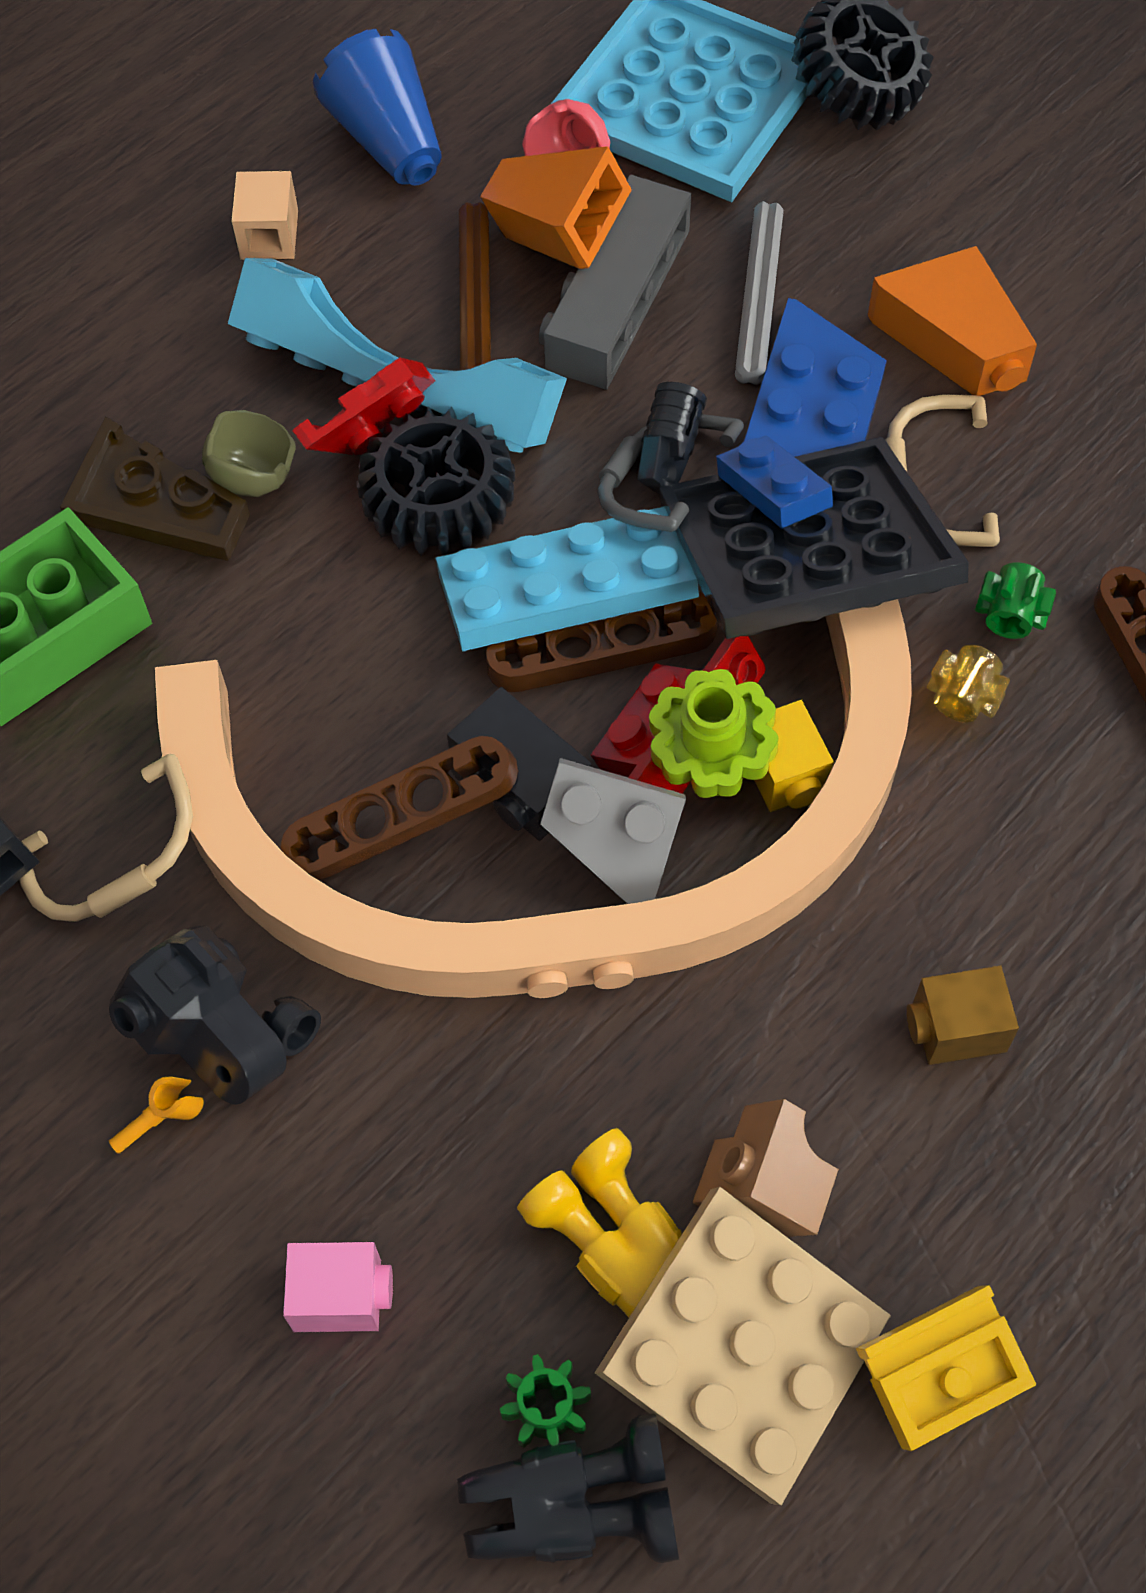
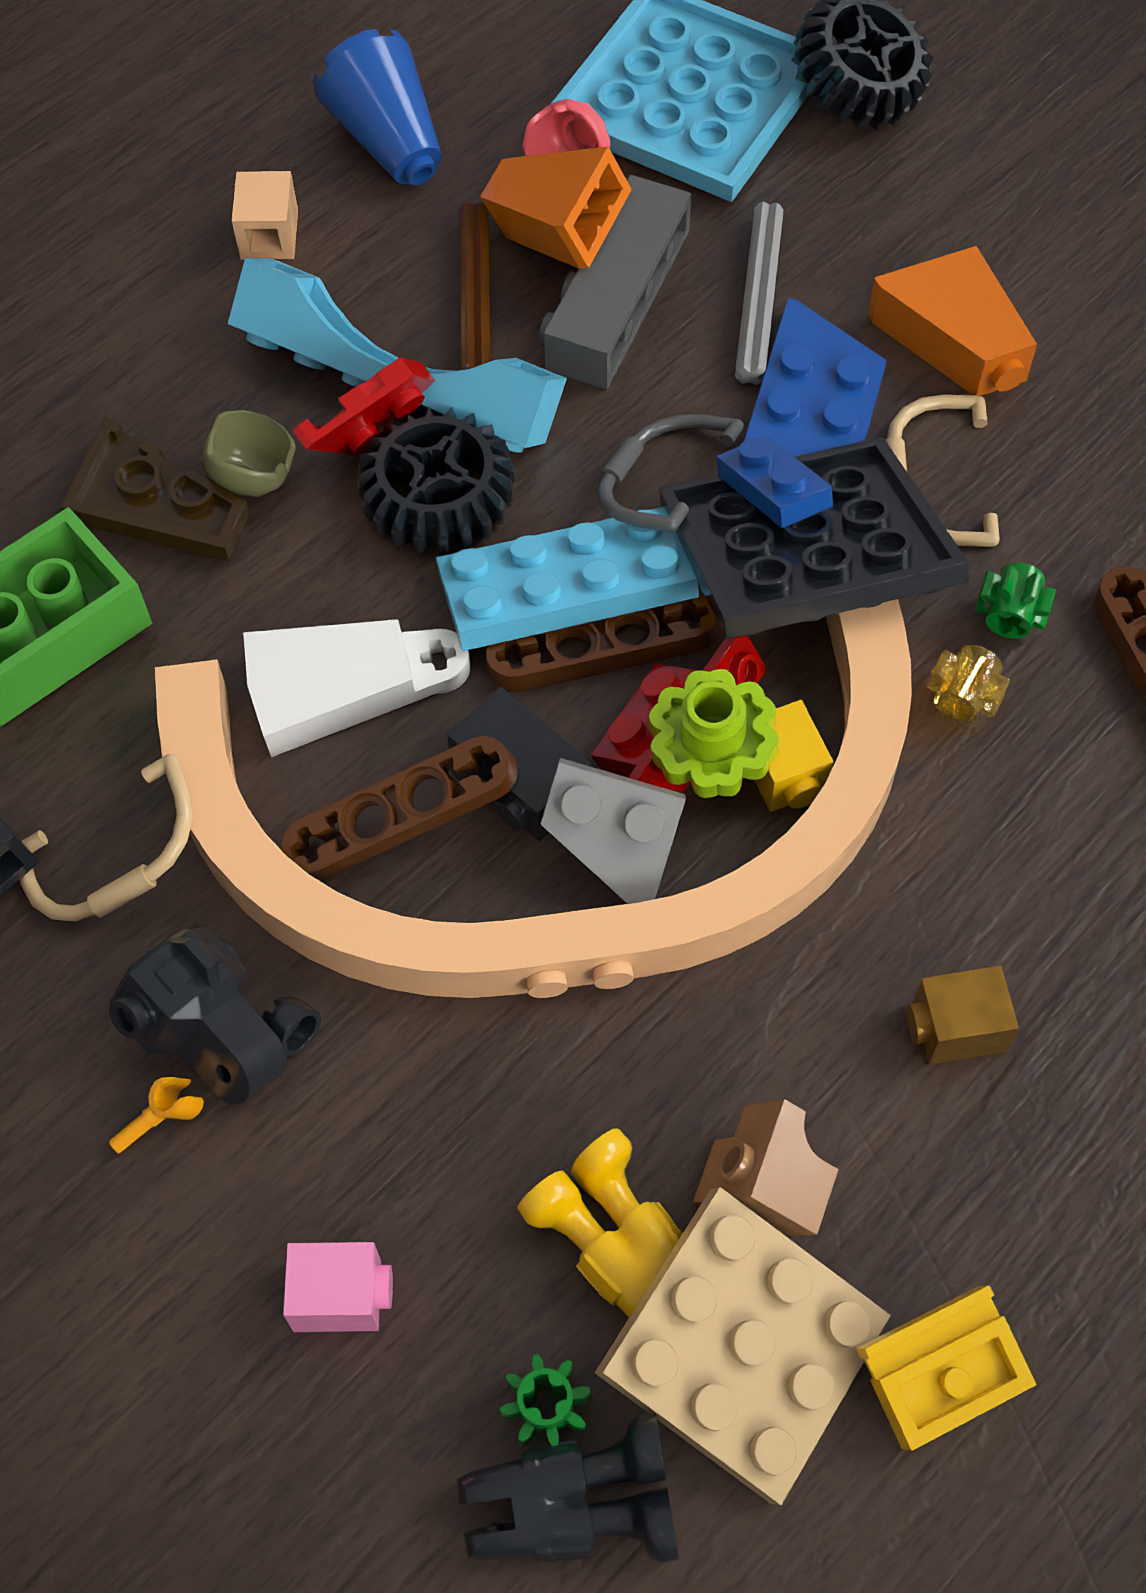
(343, 674): none -> white piece
(670, 434): black hinge -> none

